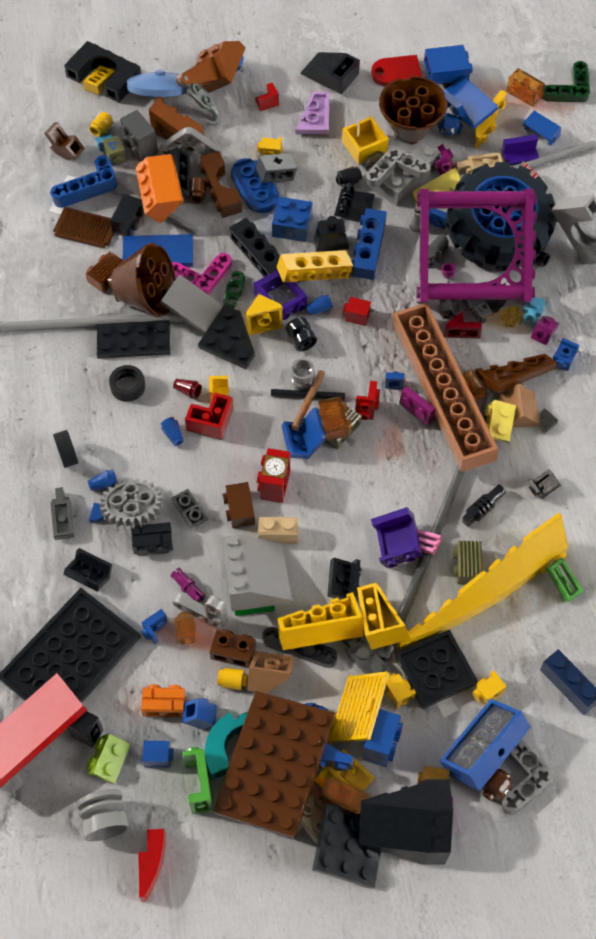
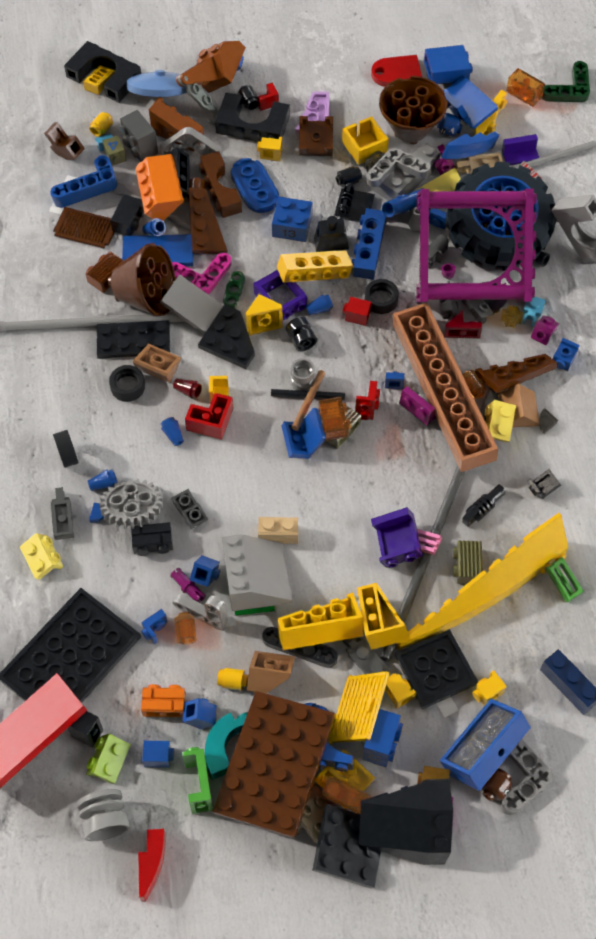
(41, 555): none -> light yellow bracket
(88, 570): black bracket -> none
(154, 227): none -> blue cone
(157, 363): none -> medium nougat slope
(204, 228): none -> reddish brown wing
(205, 571): none -> blue brick
(230, 124): none -> black arch
(233, 648): reddish brown brick -> none
(239, 504): reddish brown brick -> none
(249, 97): none -> black brick
(254, 246): black brick -> none
(274, 475): red brick -> none
(276, 168): dark grey brick -> none
(315, 137): none -> reddish brown panel
(333, 70): black slope -> none
(343, 578): black bracket -> none
(383, 285): none -> black tyre
(400, 204): none -> blue pin
(470, 146): none -> blue slope
(543, 127): blue hinge -> none

